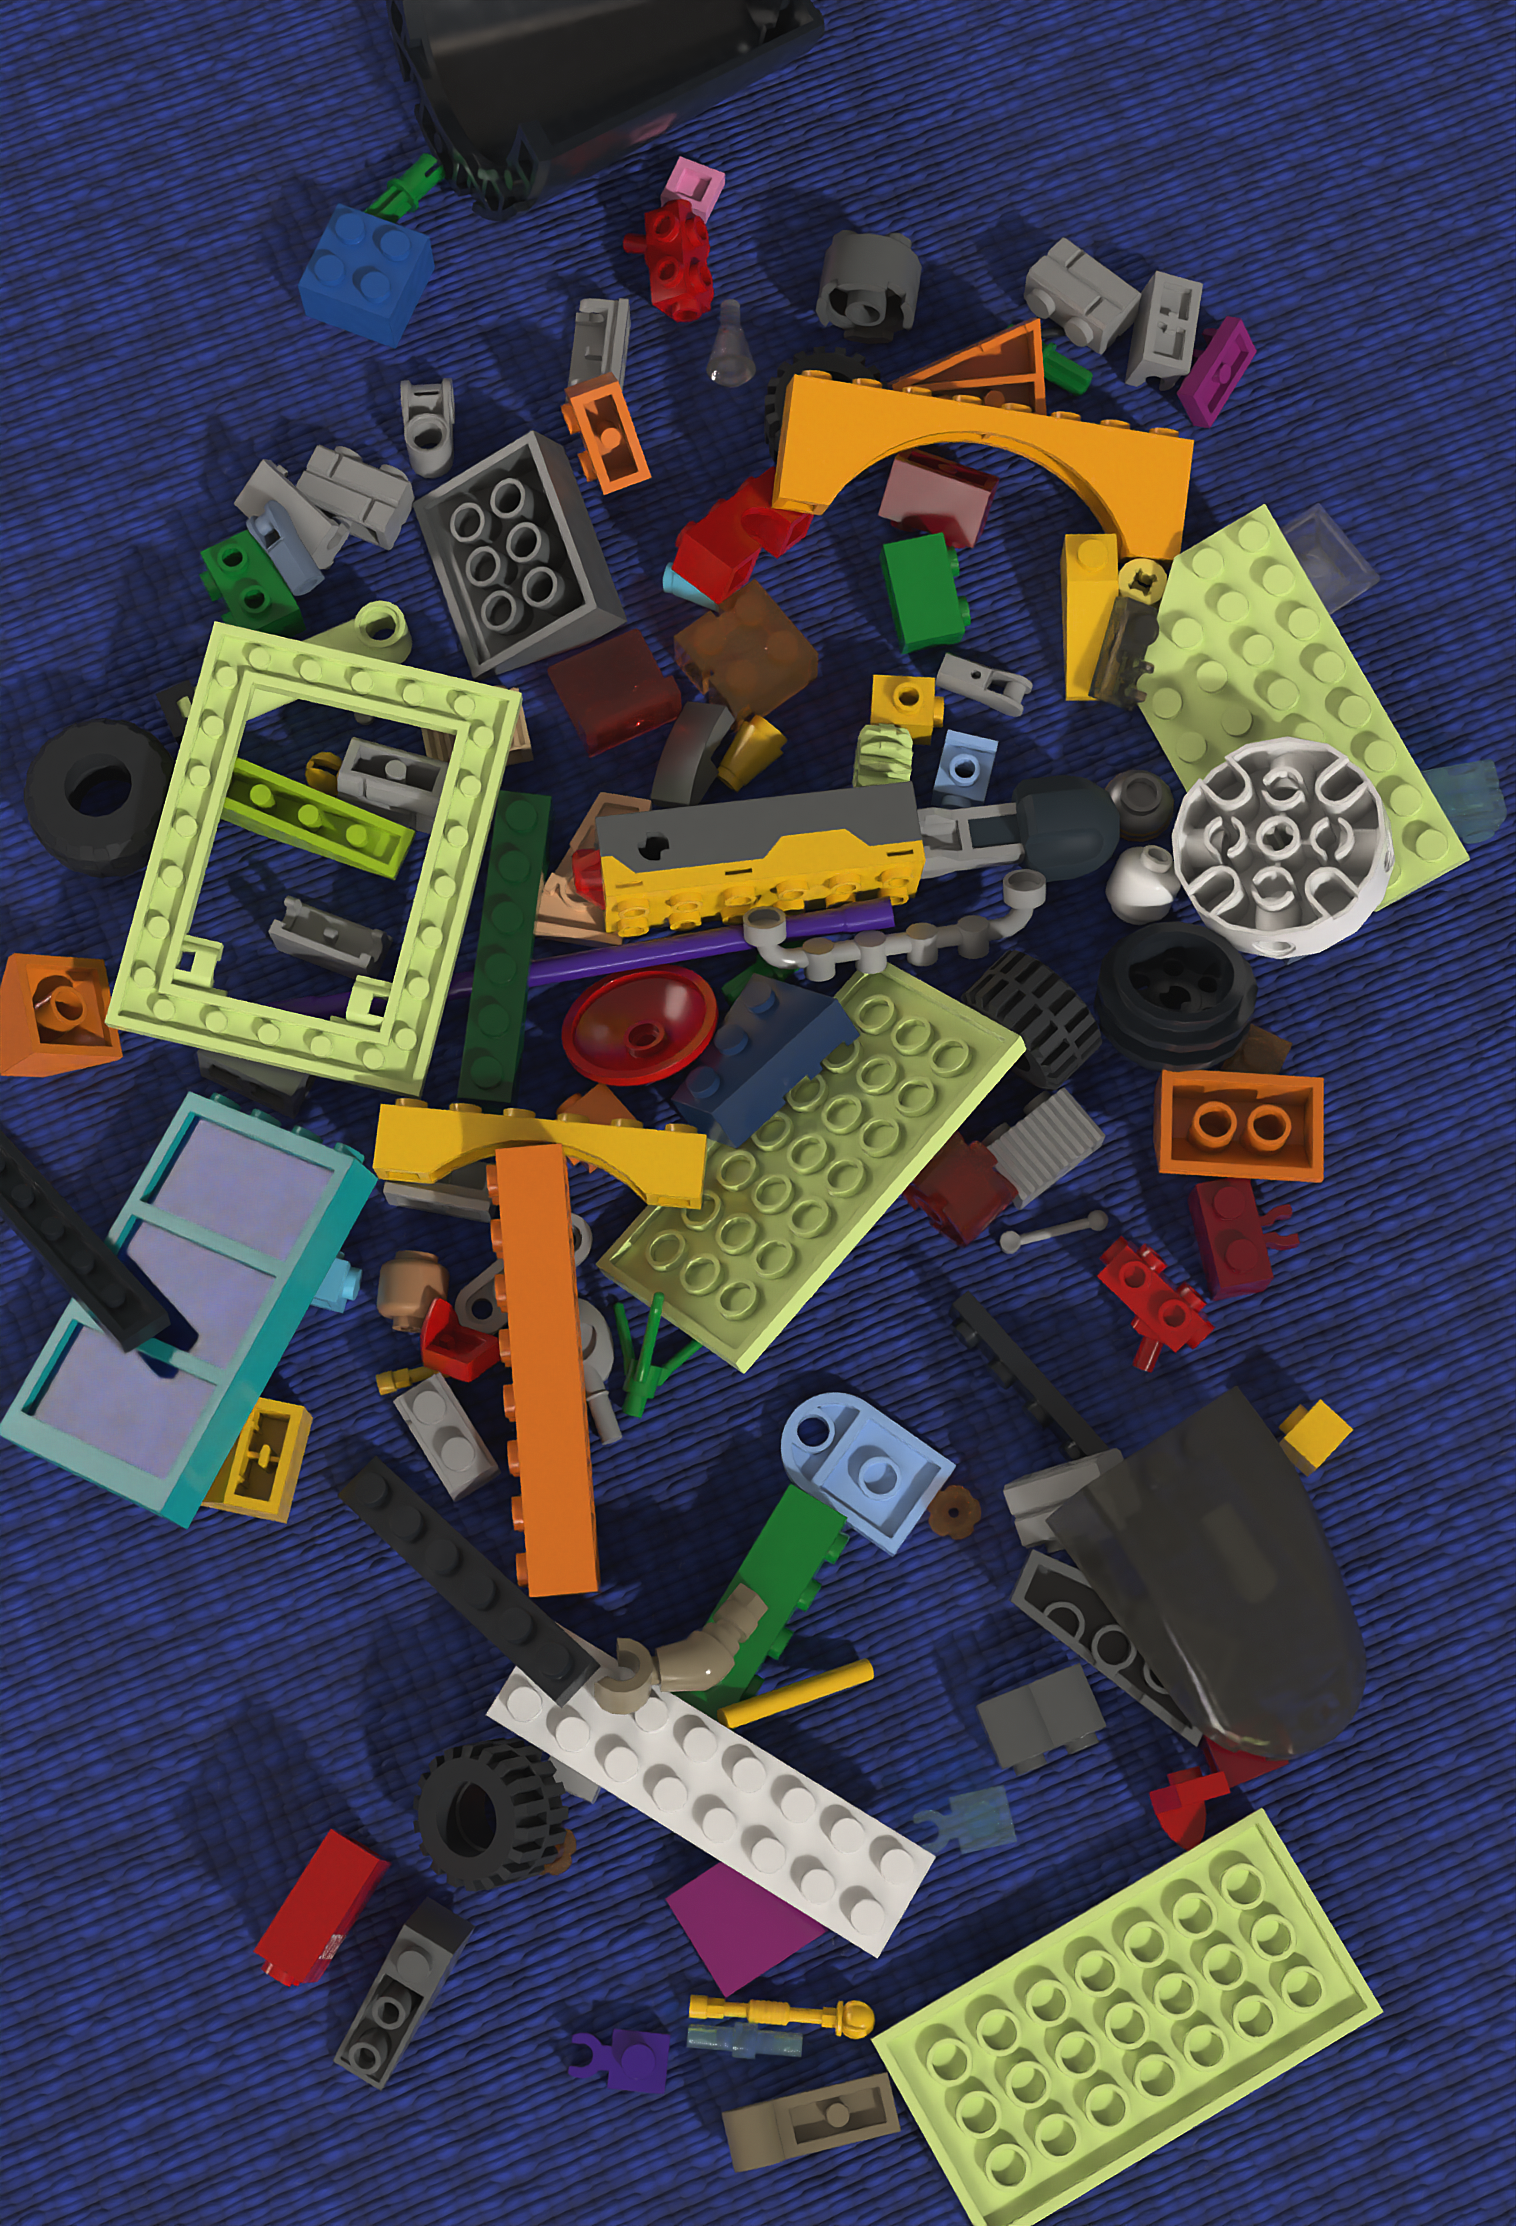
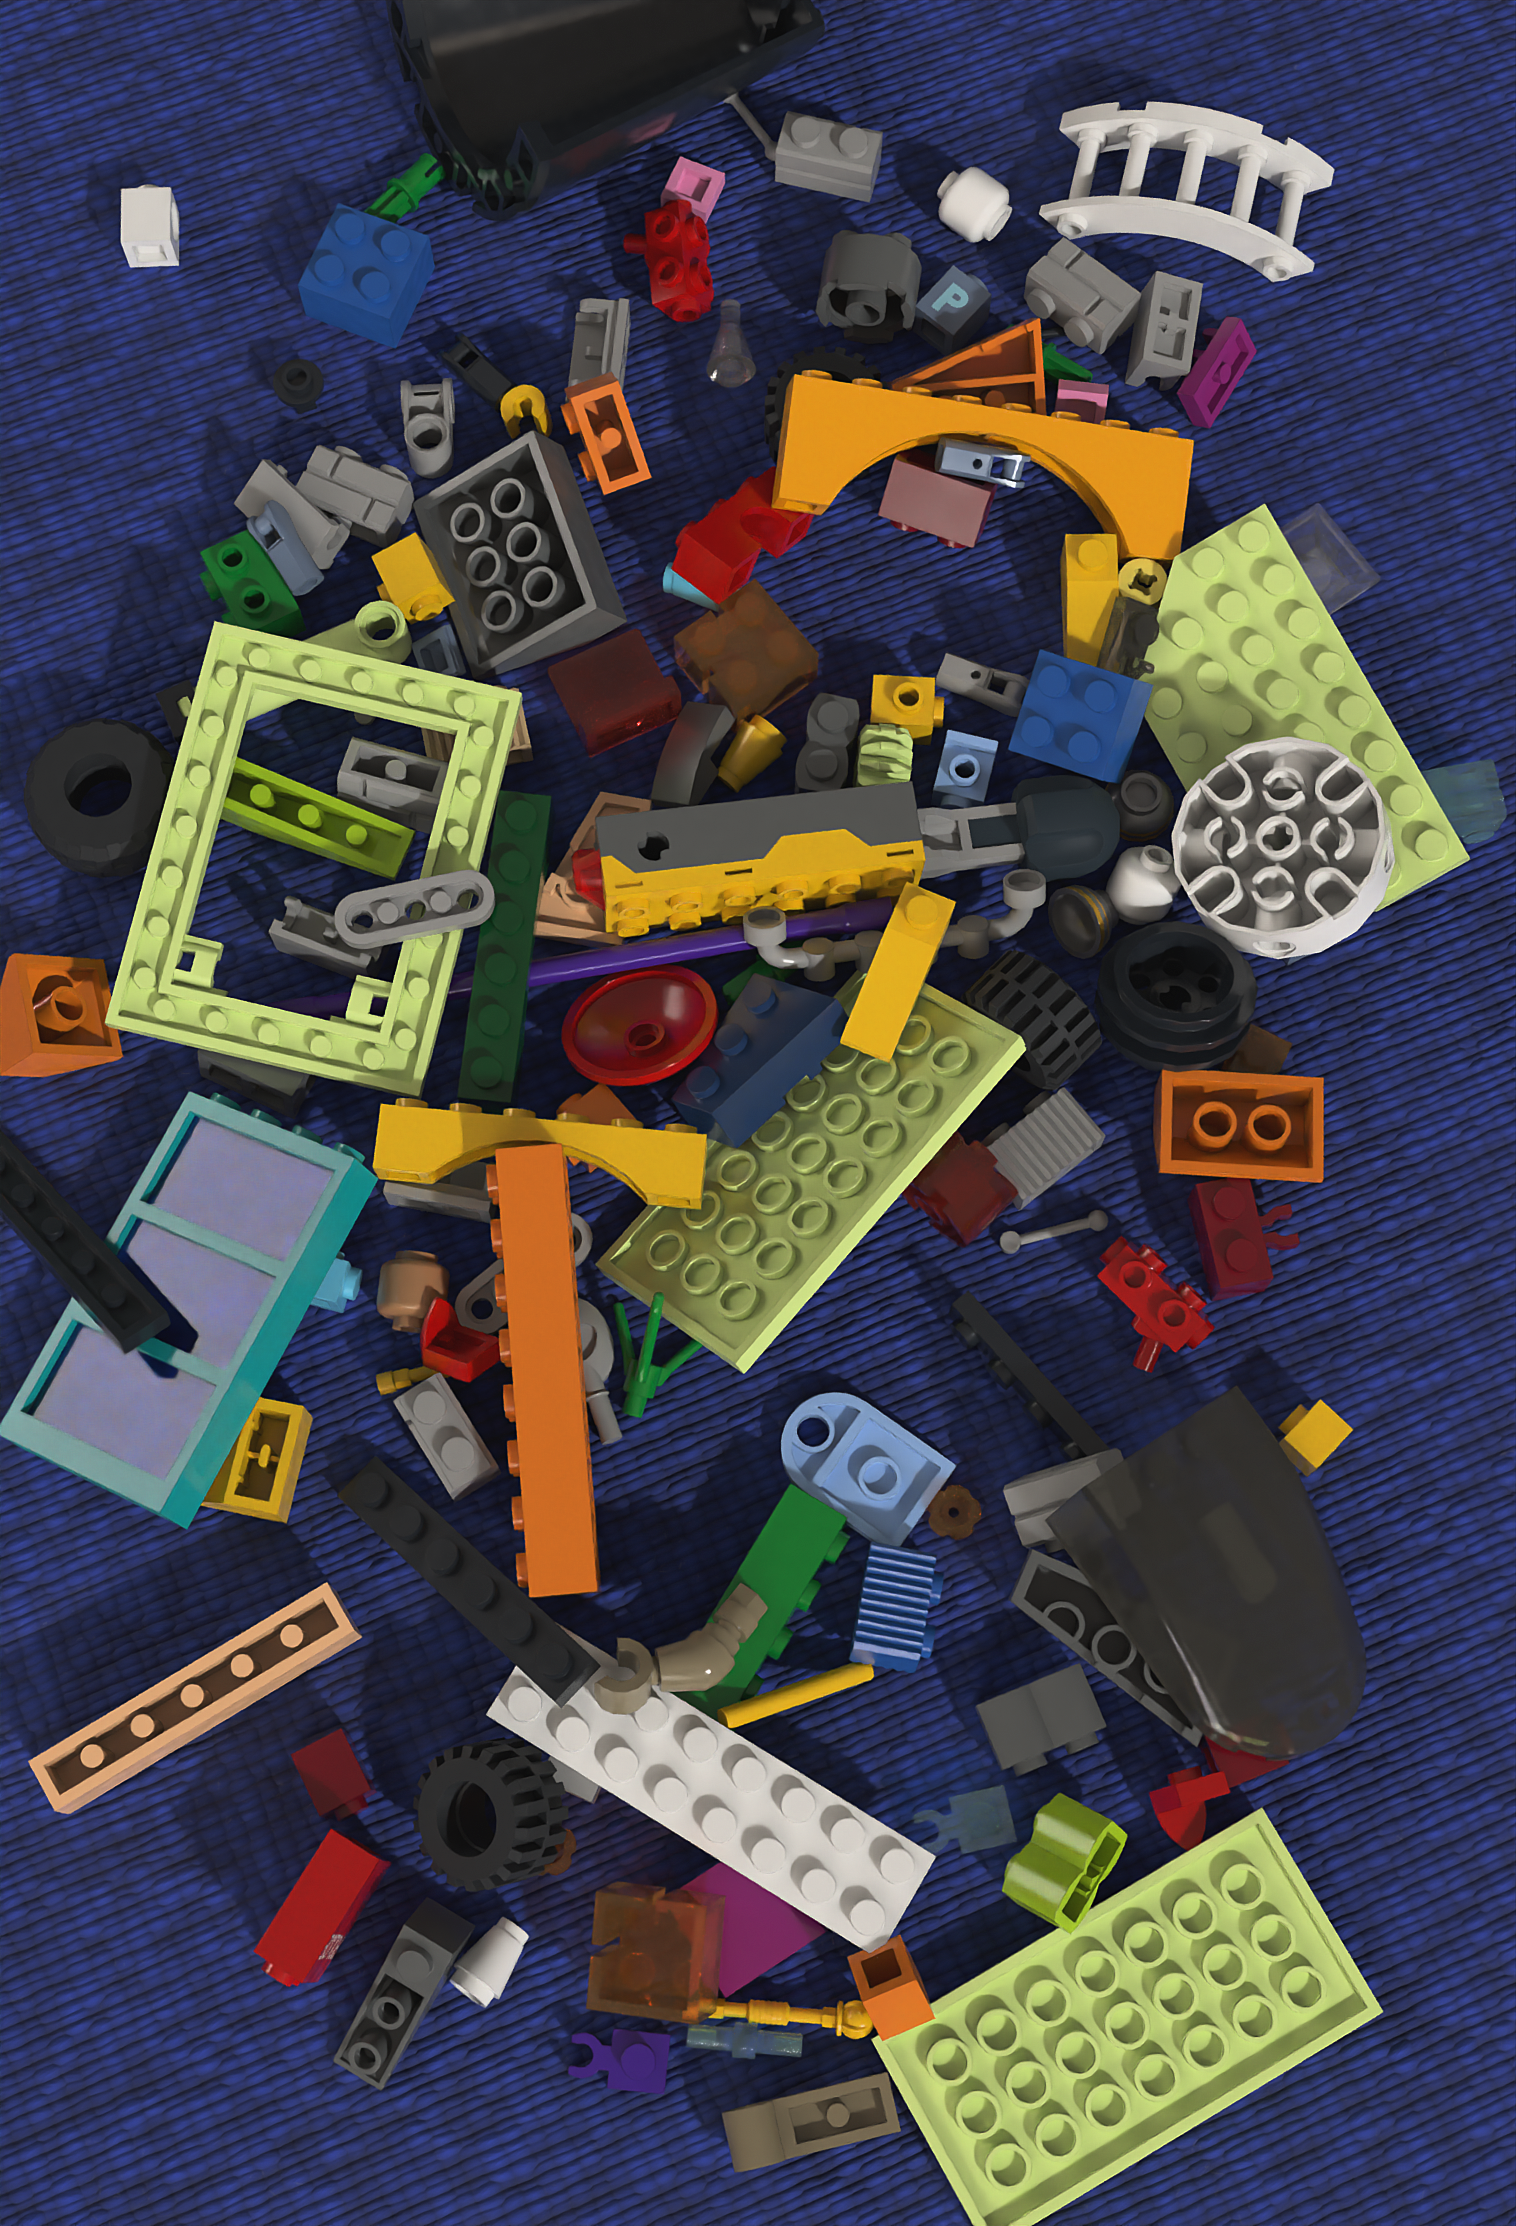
(150, 226): none -> white brick
(194, 1699): none -> light nougat brick
(298, 384): none -> black plate
(320, 779): yellow hinge -> none
(335, 1776): none -> dark red brick
(390, 903): none -> light grey plate
(412, 579): none -> yellow brick
(439, 653): none -> sand blue slope
(489, 1962): none -> white cone
(496, 387): none -> piece
(664, 1955): none -> clear orange piece
(770, 146): none -> light grey hinge
(828, 156): none -> light grey brick
(829, 744): none -> dark grey brick
(891, 1988): none -> orange brick
(894, 1608): none -> blue brick
(898, 972): none -> yellow slope
(923, 592): green brick -> none
(952, 311): none -> sand blue brick
(973, 204): none -> white head
(976, 461): none -> sand blue bar
(1064, 1862): none -> lime brick
(1080, 717): none -> blue brick
(1082, 398): none -> bright pink plate
(1082, 919): none -> flat silver piece
(1200, 134): none -> white fence

